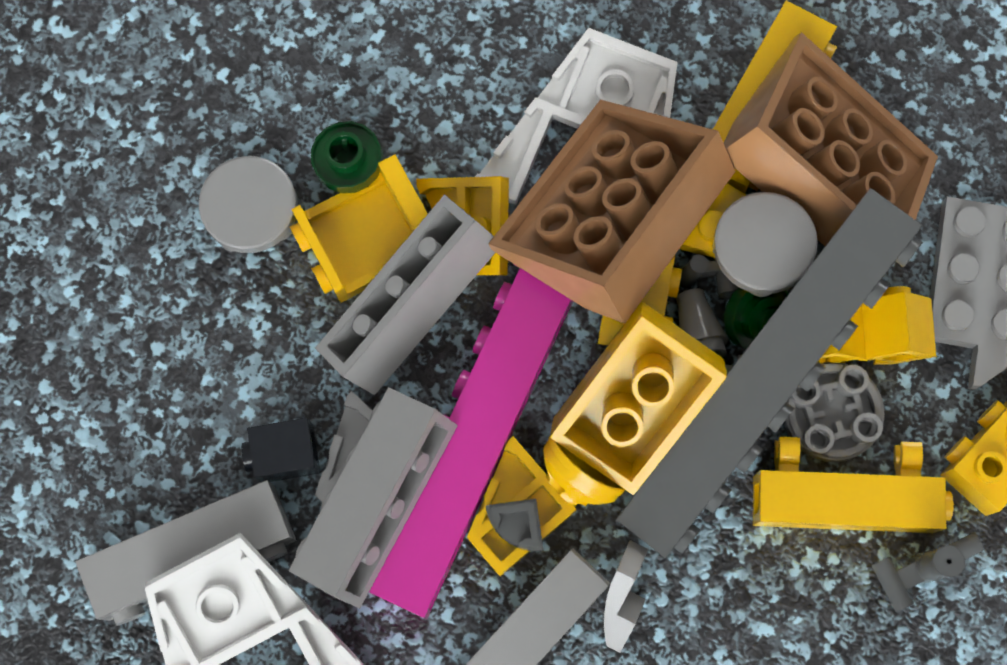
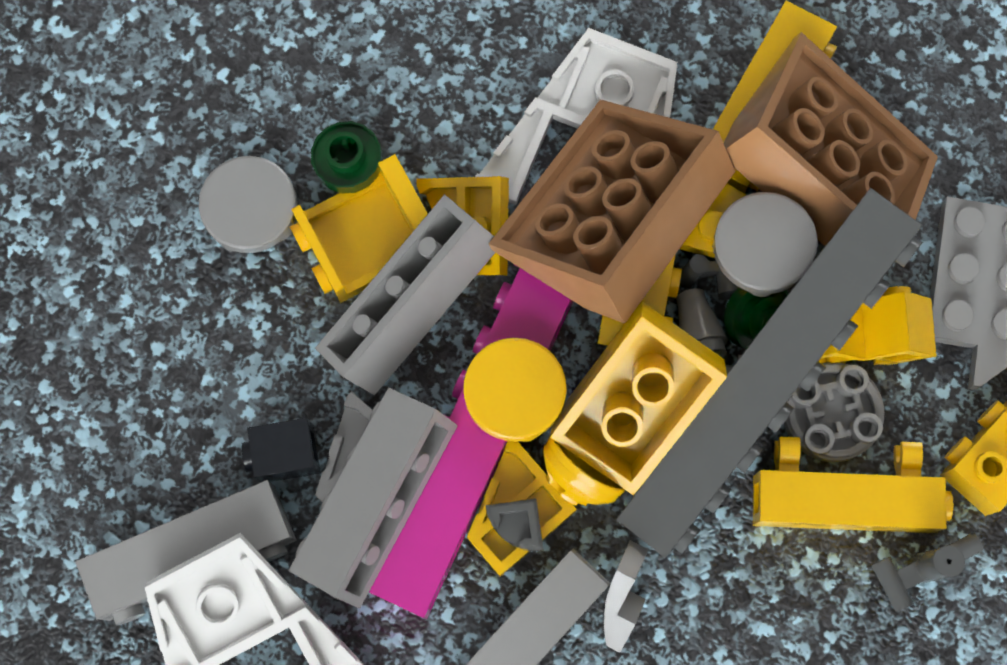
(515, 389): none -> yellow tile

